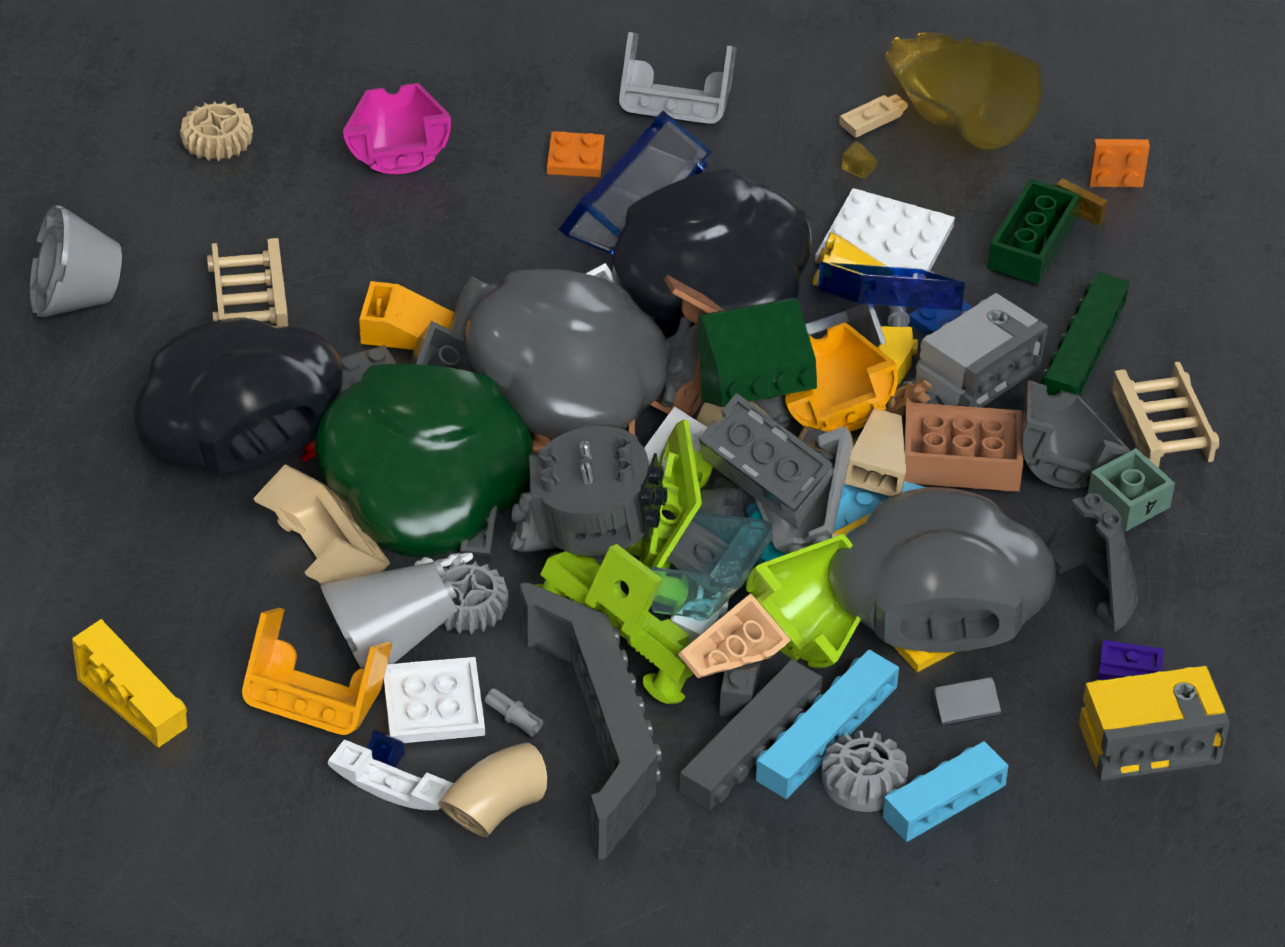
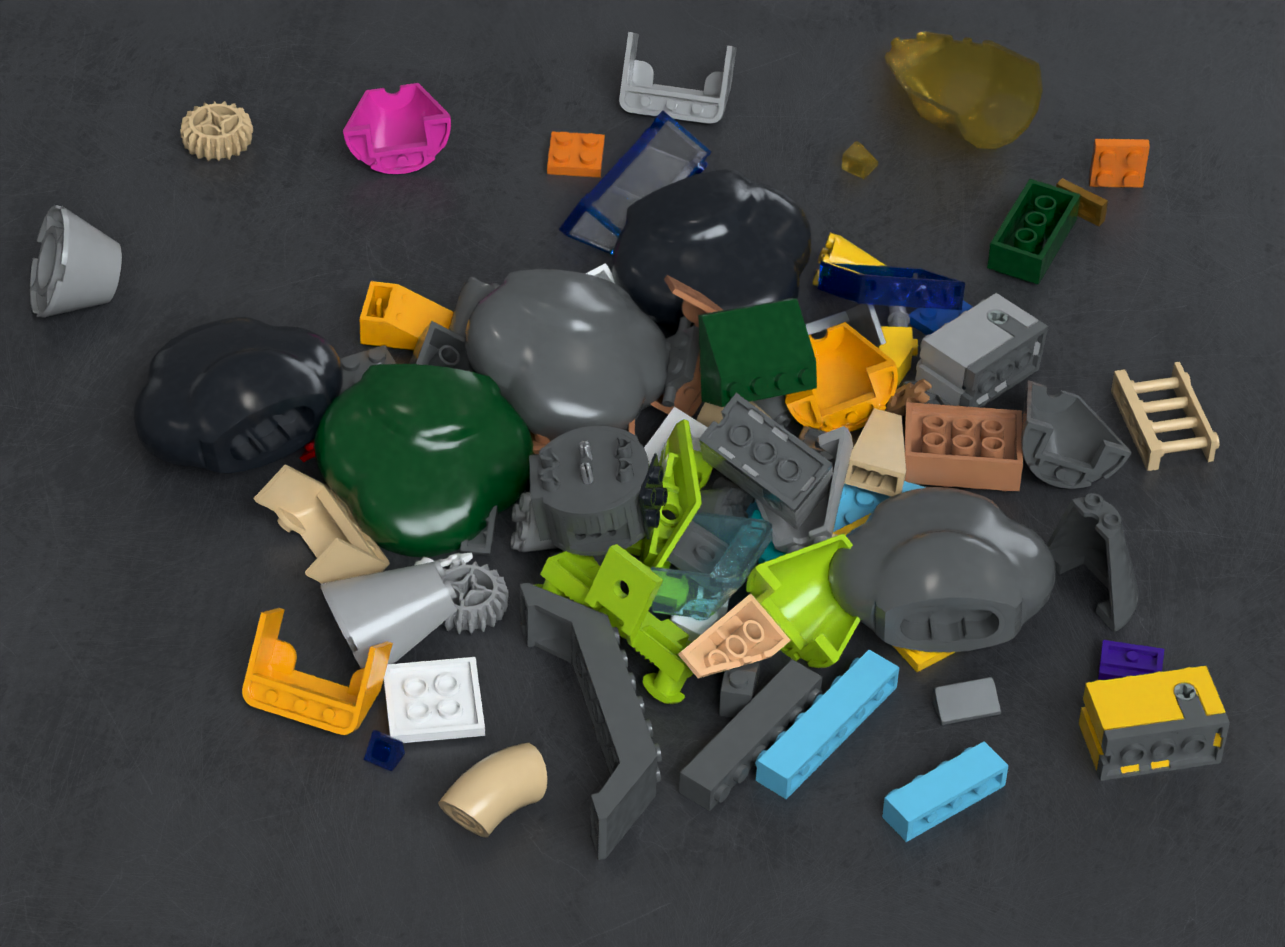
(126, 684): yellow wedge -> none
(272, 277): tan fence -> none
(385, 781): white slope -> none
(514, 712): light grey axle -> none
(859, 776): light grey gear -> none
(872, 114): tan hinge -> none
(892, 230): white plate -> none
(1086, 335): dark green brick -> none
(1133, 487): sand green brick -> none

